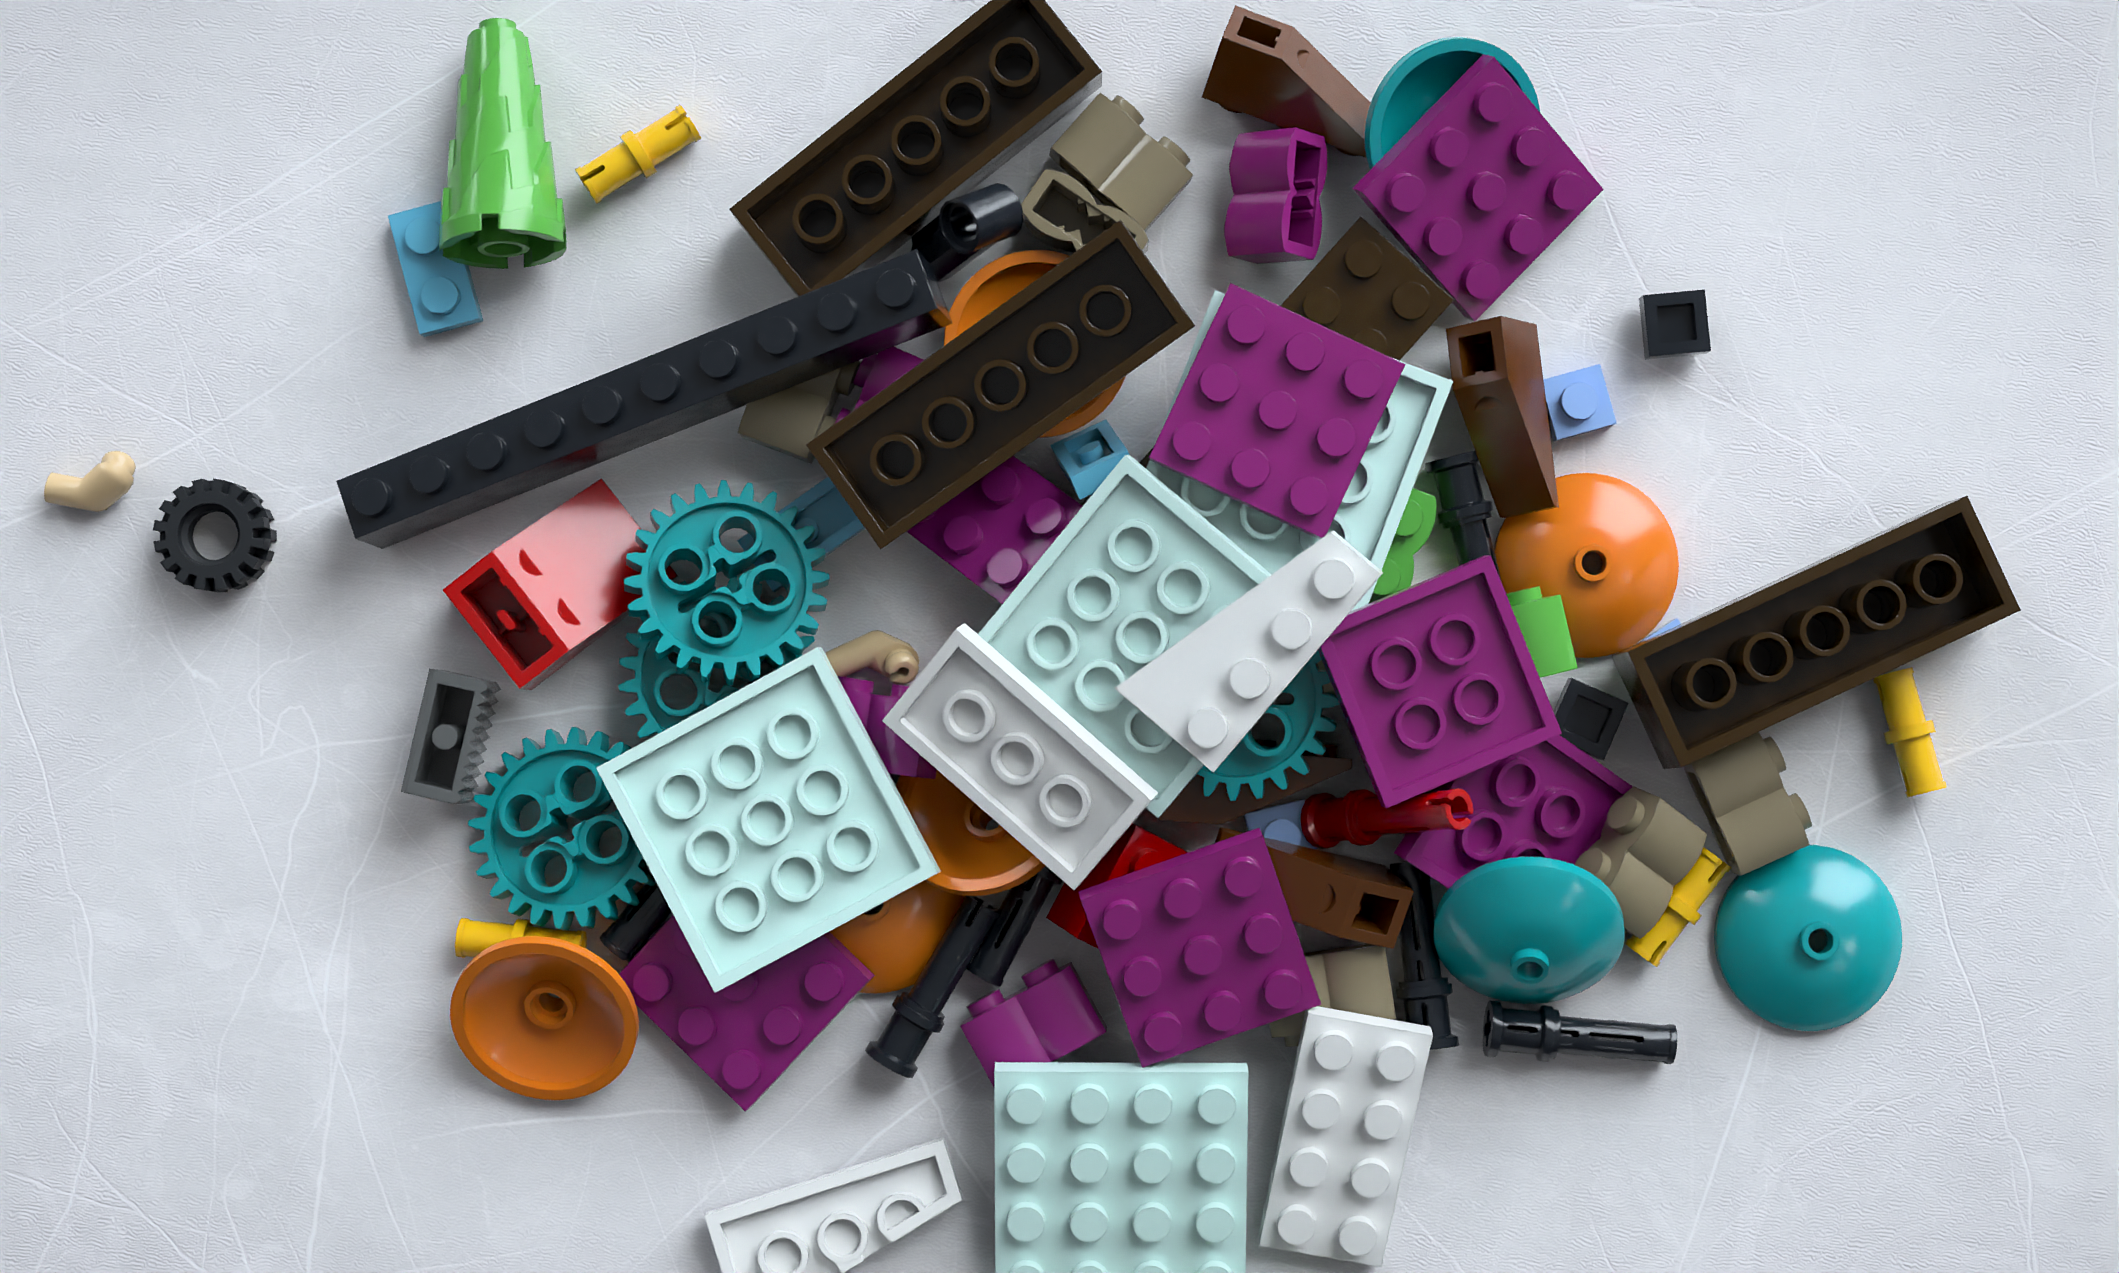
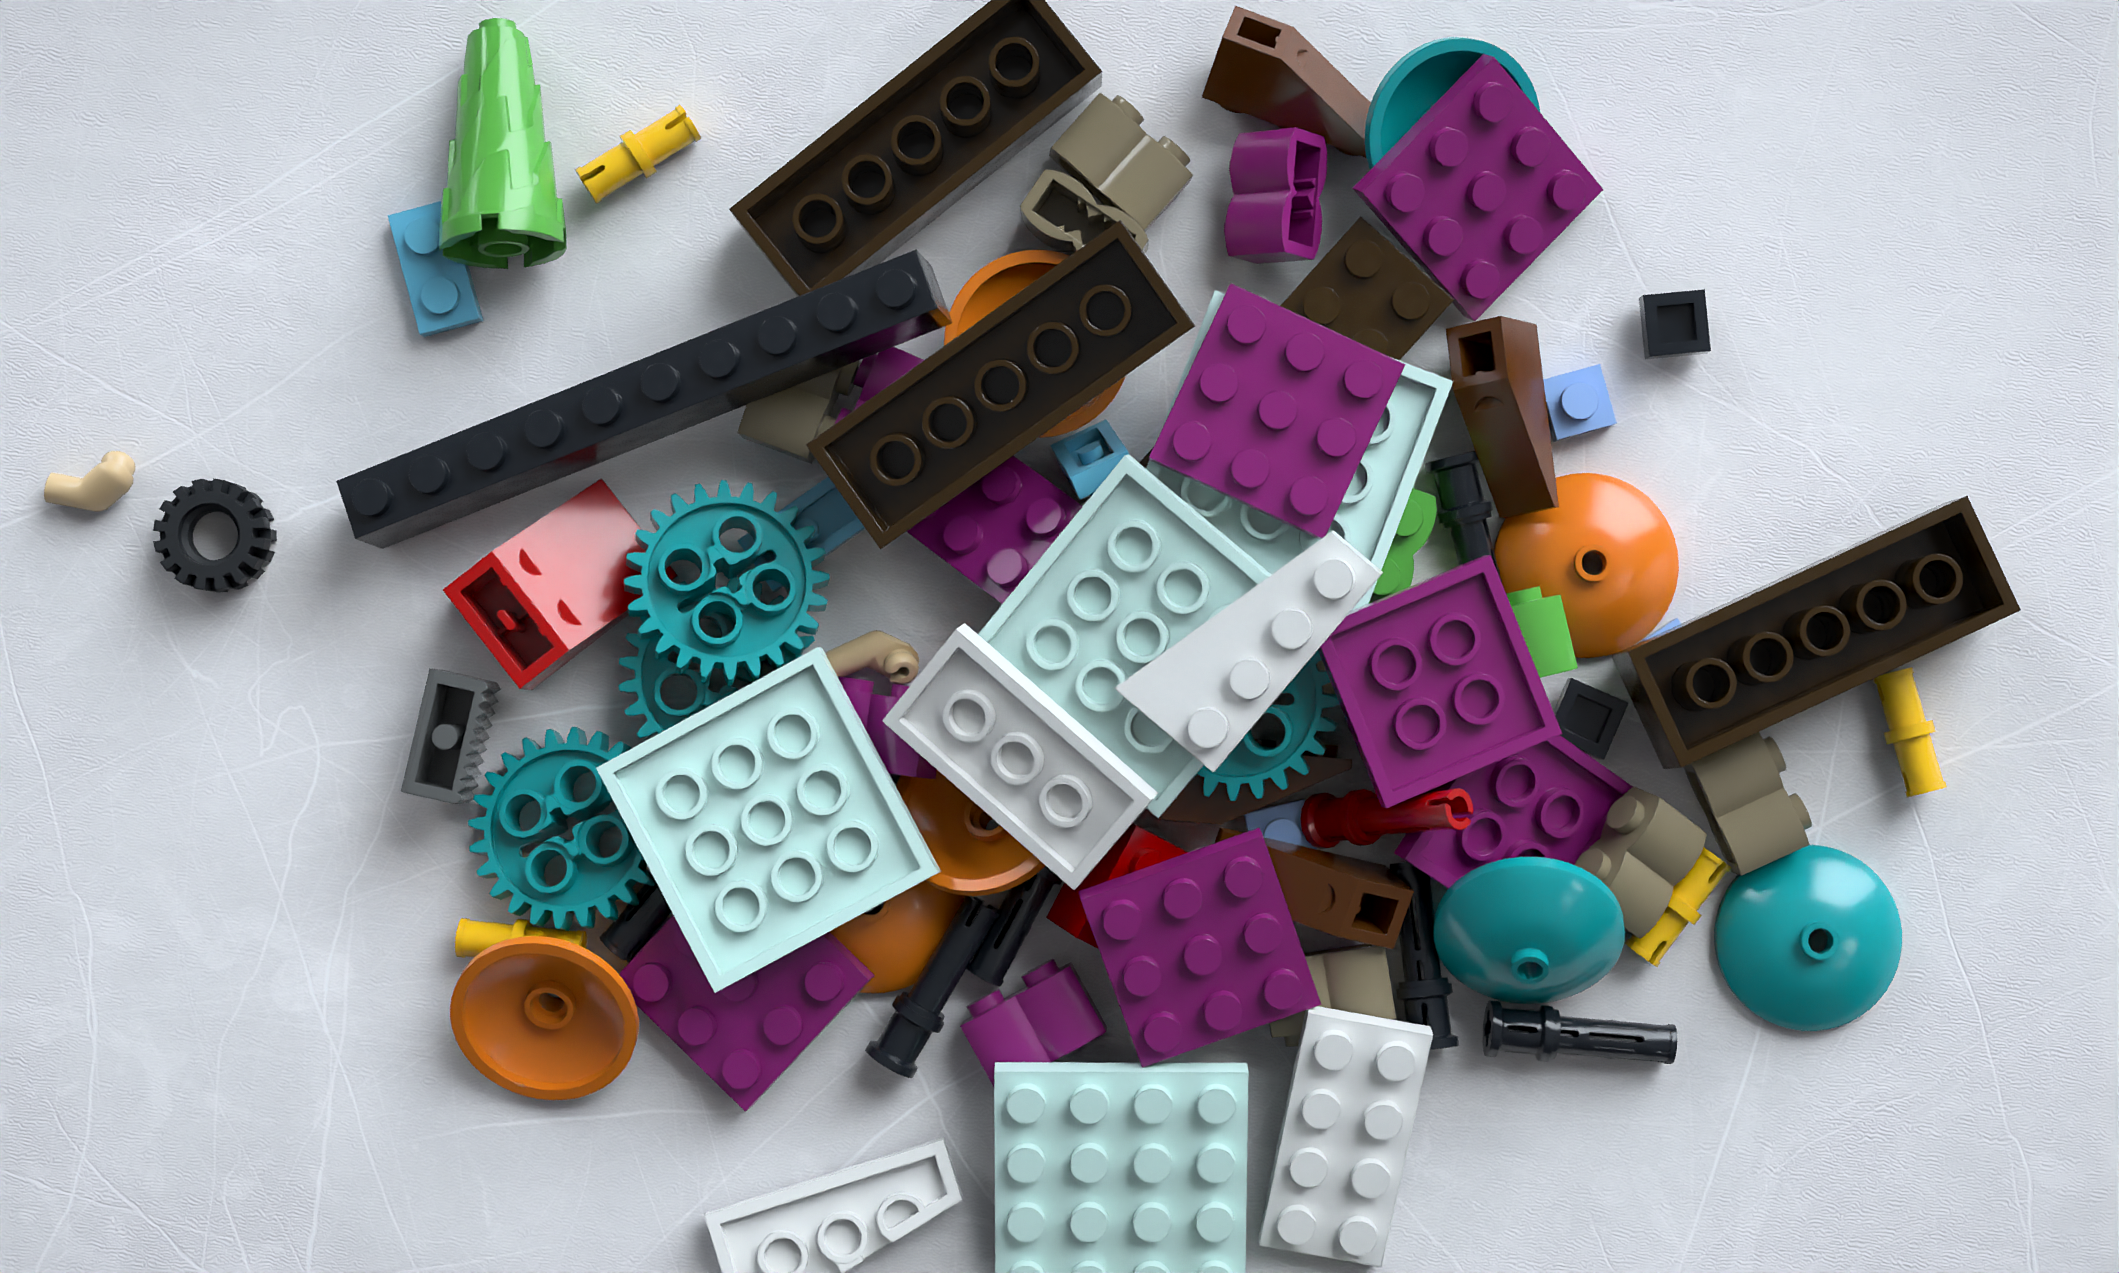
(968, 228): black piece -> none

